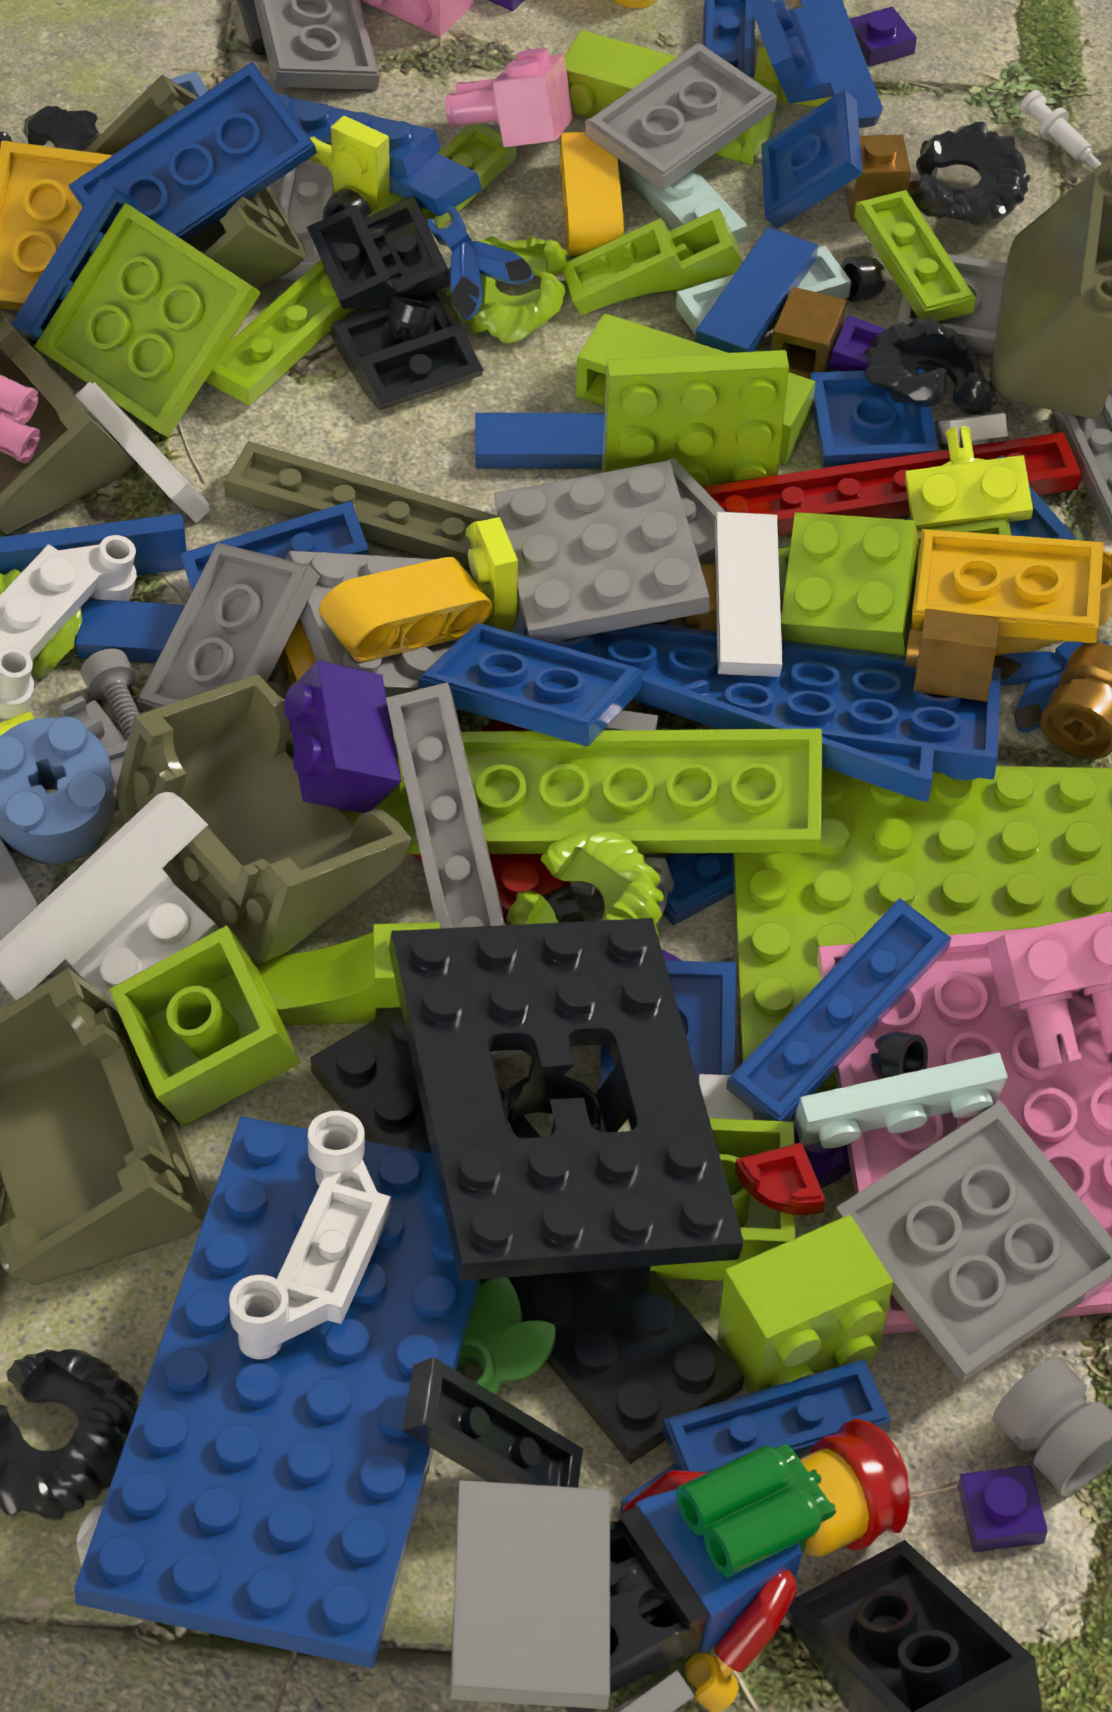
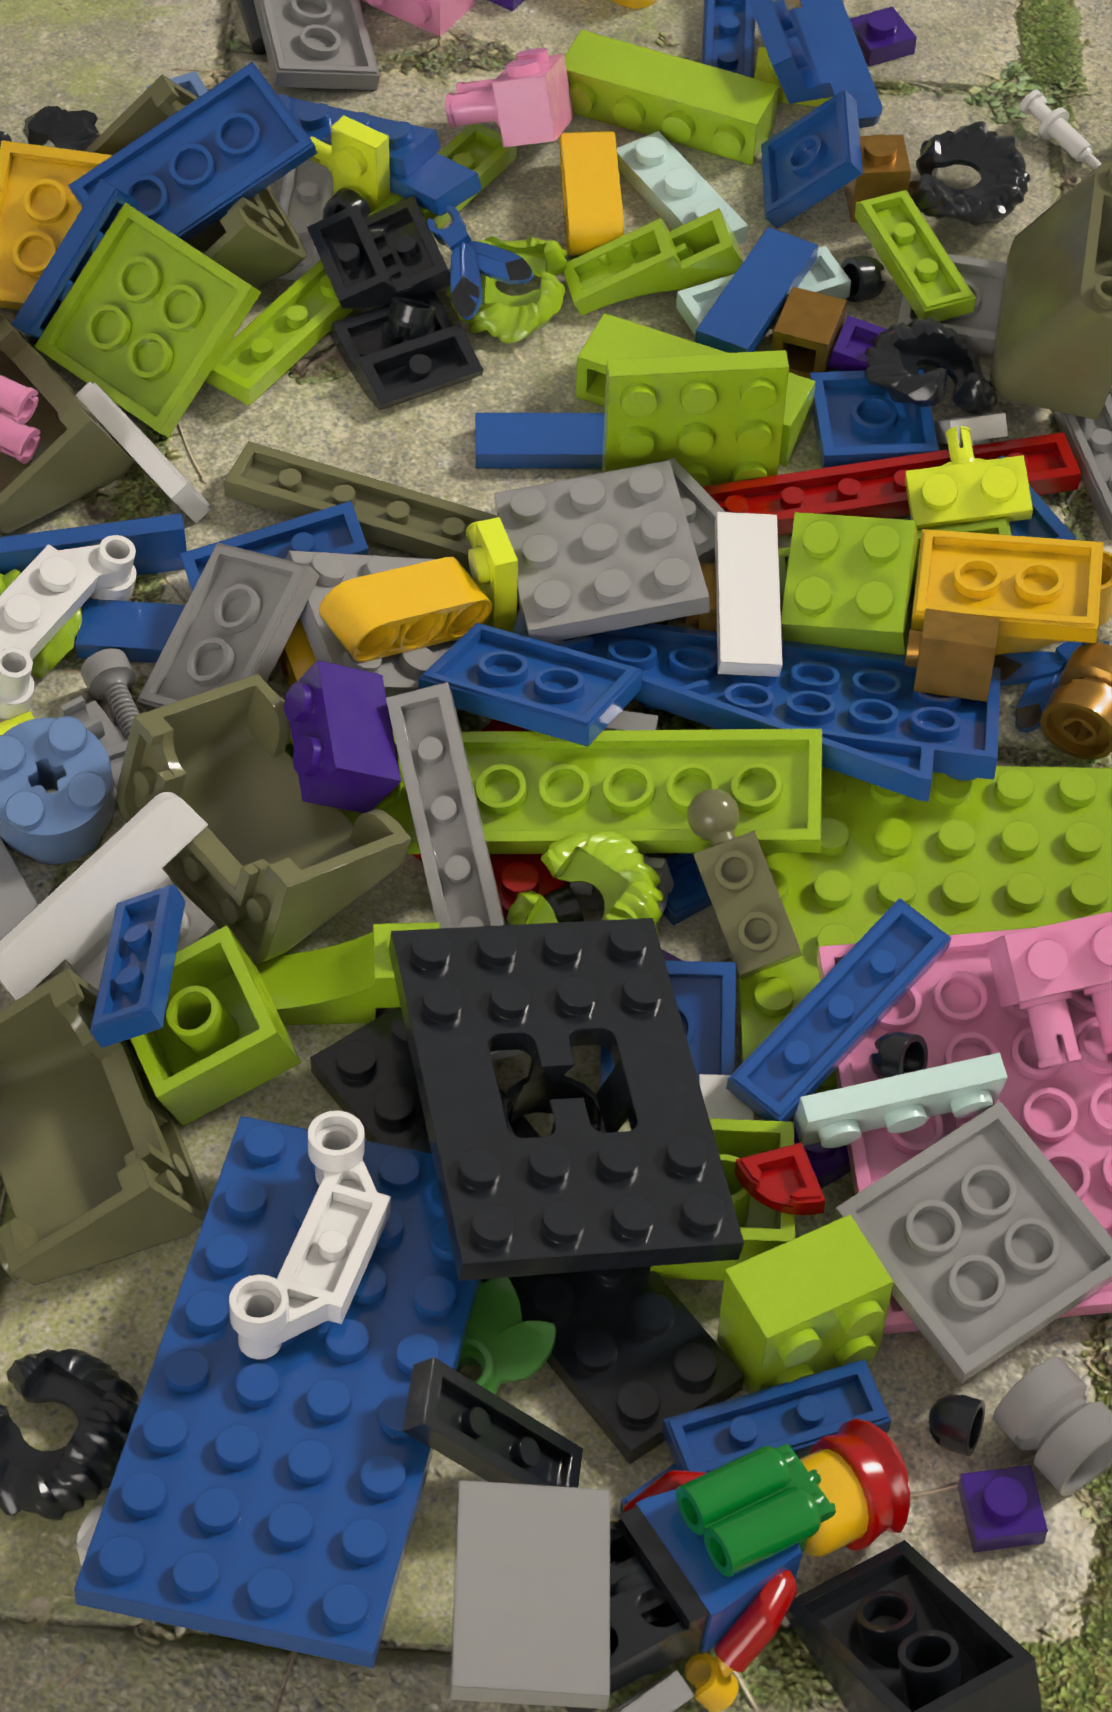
(138, 966): none -> blue tile
(680, 116): light grey tile -> none
(740, 886): none -> olive plate
(957, 1422): none -> black hinge

